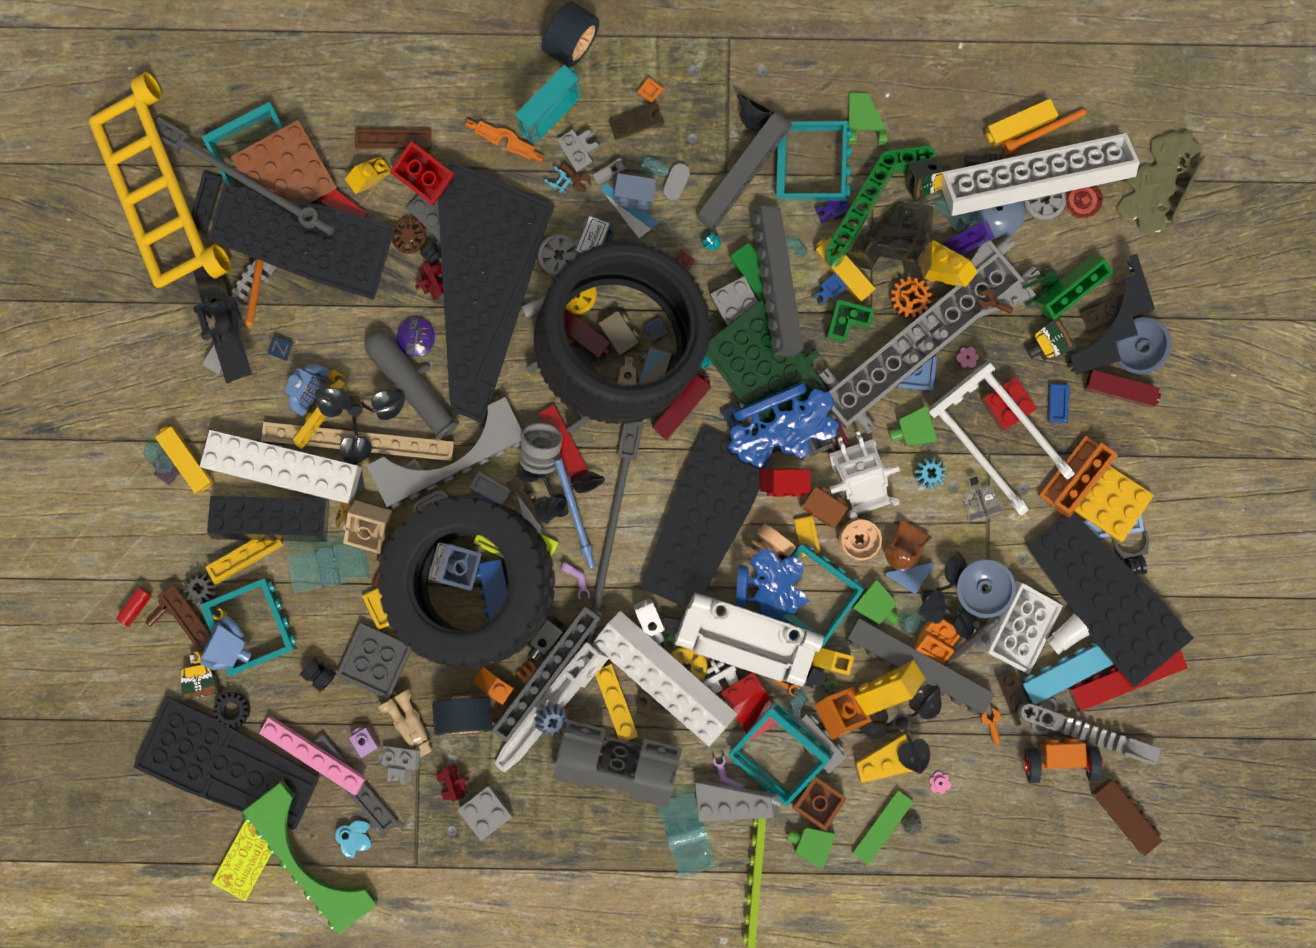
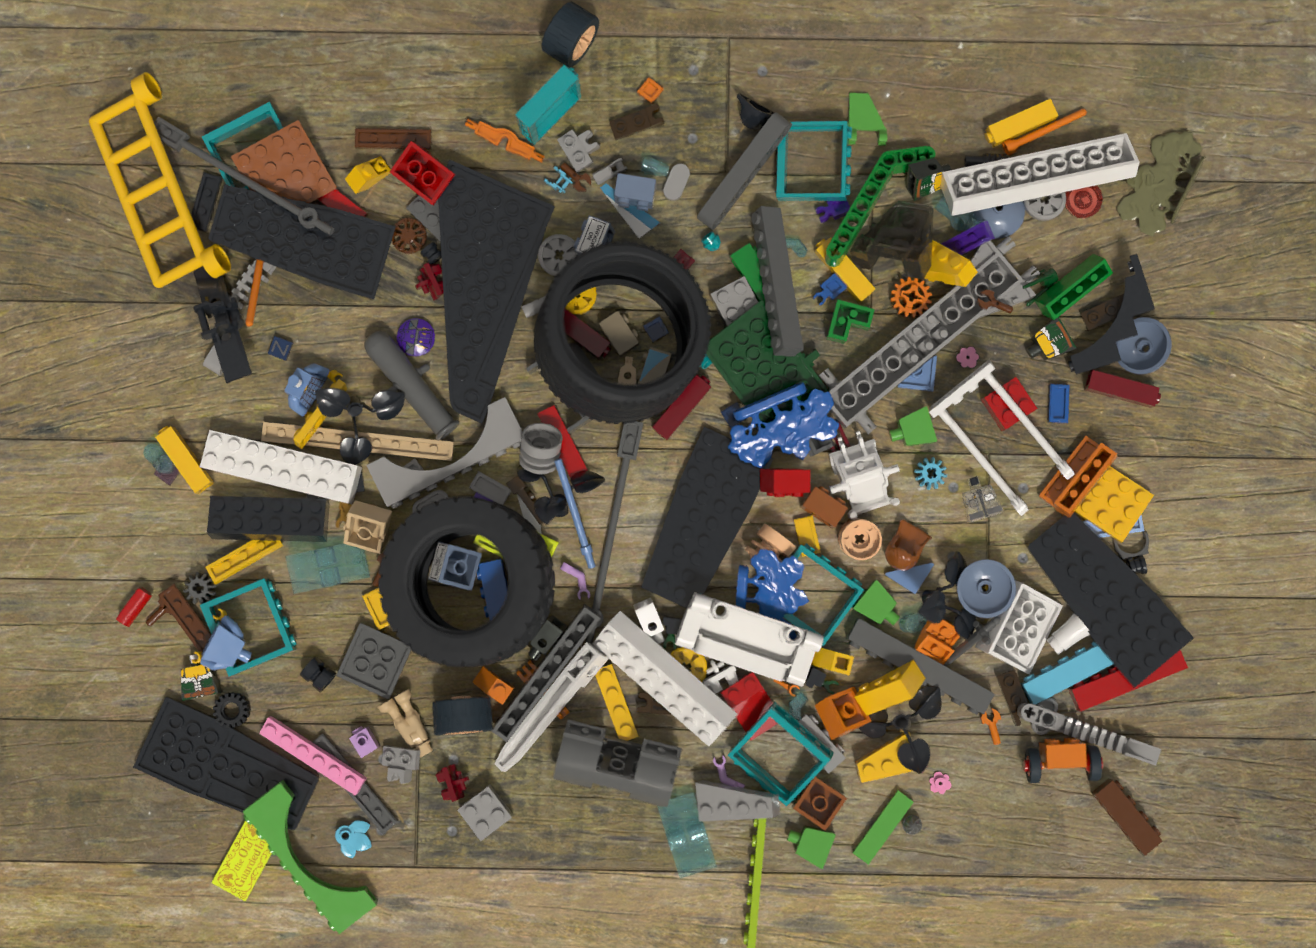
(550, 719): sand blue gear -> none

